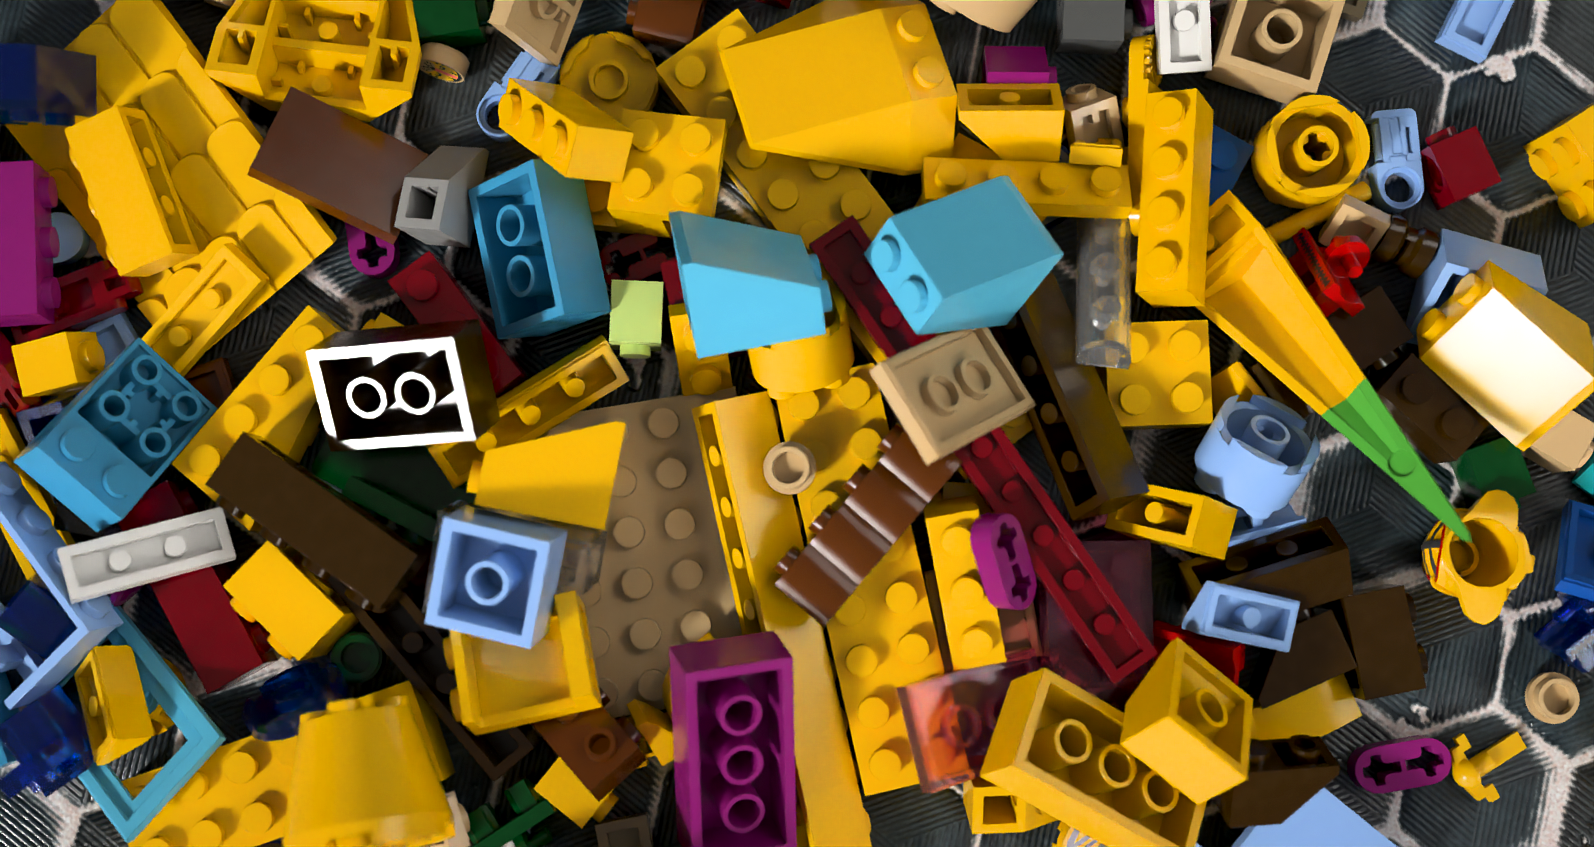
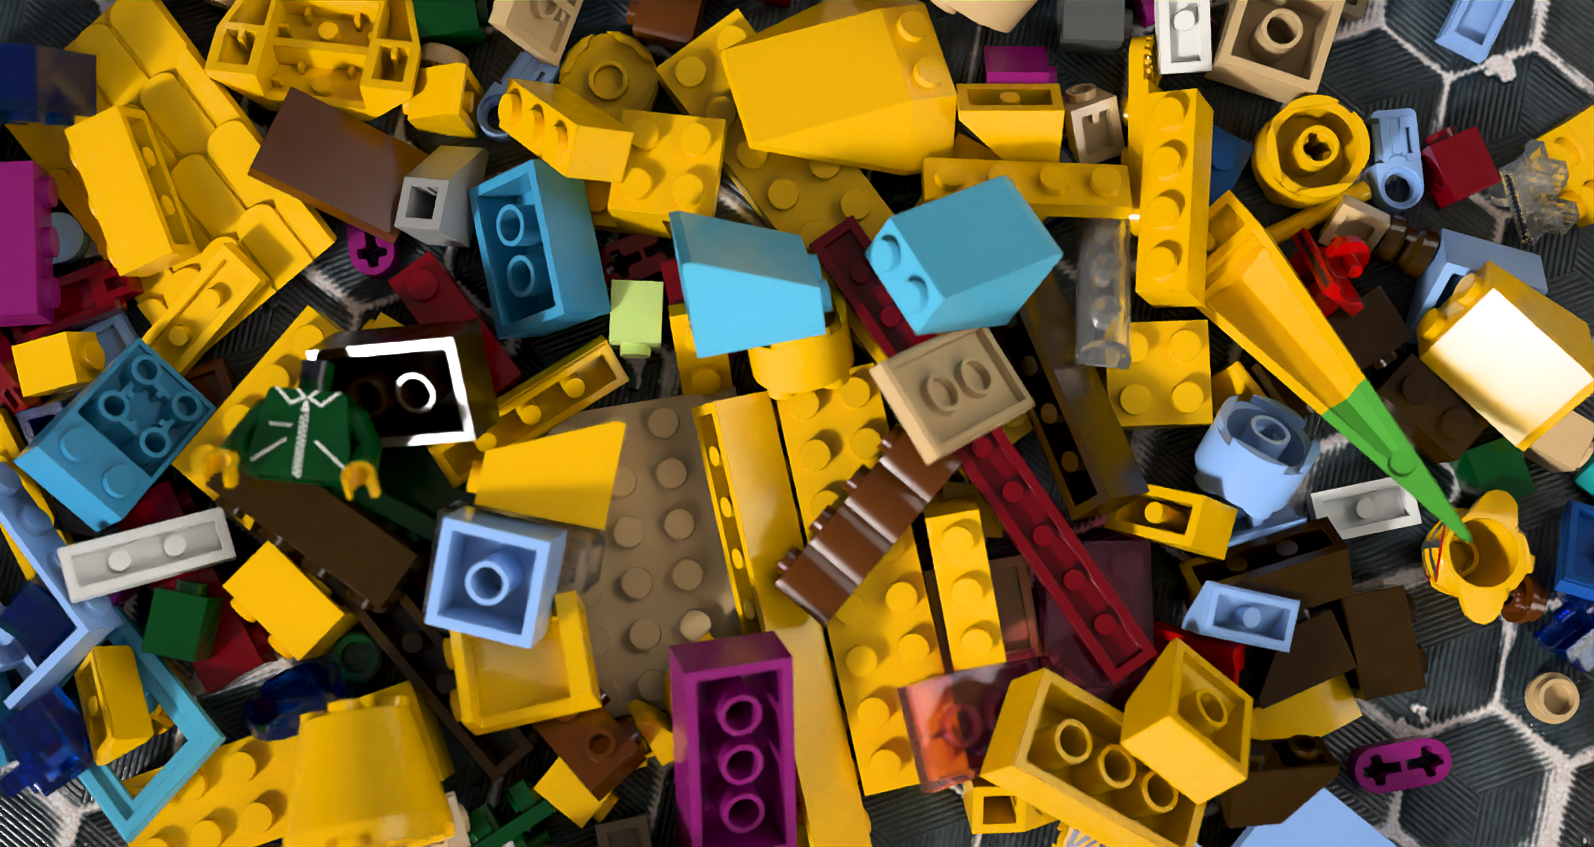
(183, 621): none -> dark green brick
(302, 438): none -> dark green torso
(445, 101): none -> yellow slope
(789, 468): tan plate -> none
(1003, 561): magenta beam -> none
(1102, 153): yellow tile -> none
(1365, 507): none -> white plate
(1469, 772): yellow piece -> none
(1525, 602): none -> reddish brown plate
(1531, 193): none -> clear hips

